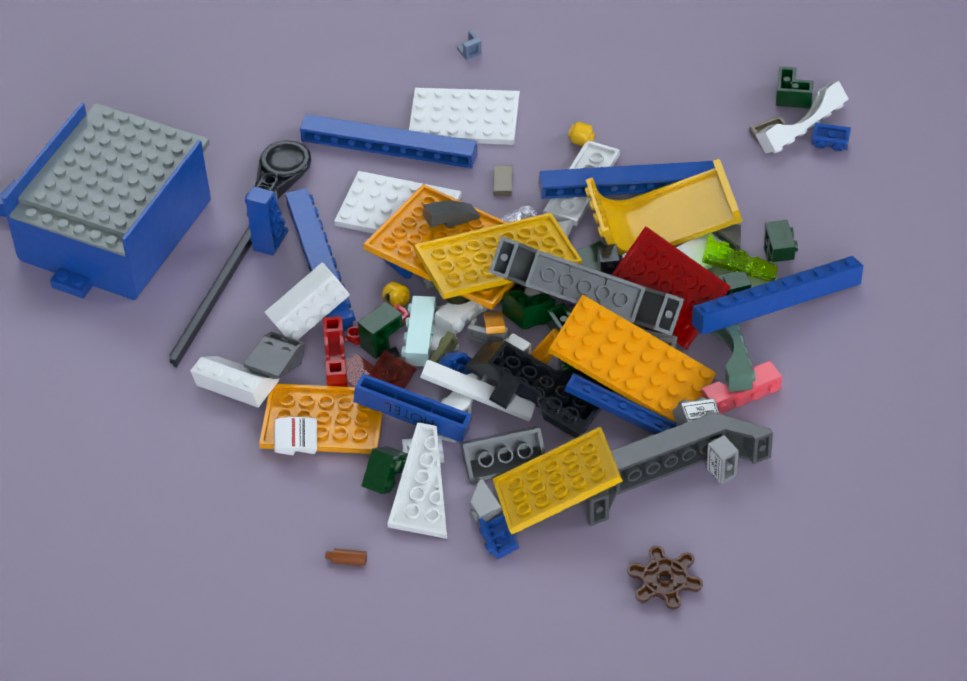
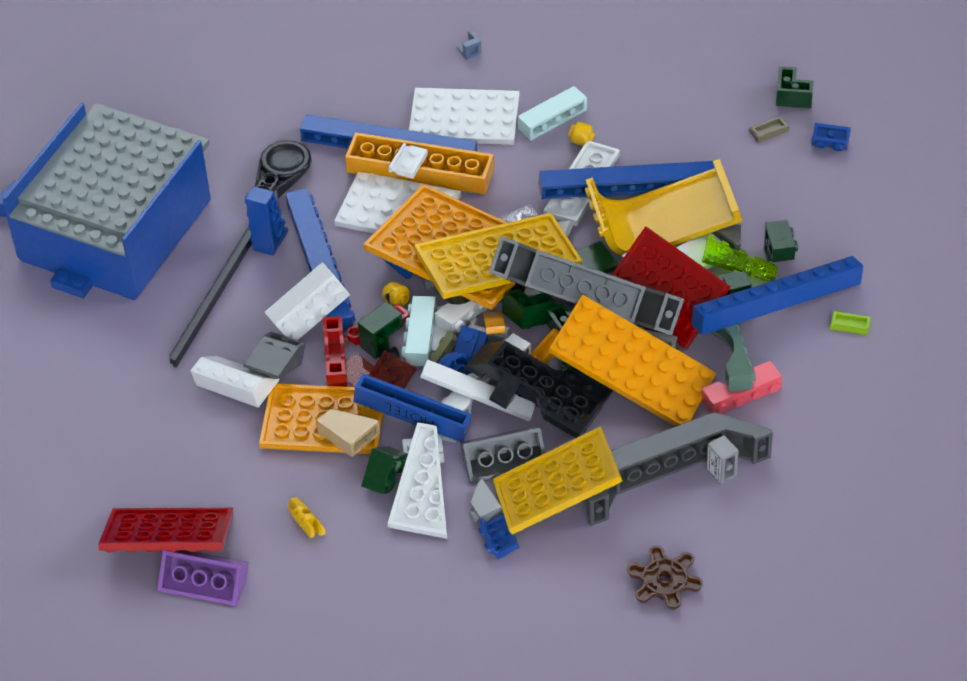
(166, 529): none -> red plate
(202, 576): none -> medium lavender slope
(295, 434): white slope -> none
(305, 518): none -> yellow hinge
(348, 430): none -> tan slope
(348, 557): dark orange cylinder -> none
(408, 160): none -> white plate
(442, 167): none -> light orange brick
(449, 213): dark grey slope -> none
(470, 341): none -> blue plate
(503, 180): dark tan tile -> none
(552, 113): none -> light aqua brick
(608, 258): black brick -> none
(618, 405): blue plate -> none
(692, 410): brick -> none
(826, 100): white arch -> none
(850, 323): none -> lime tile

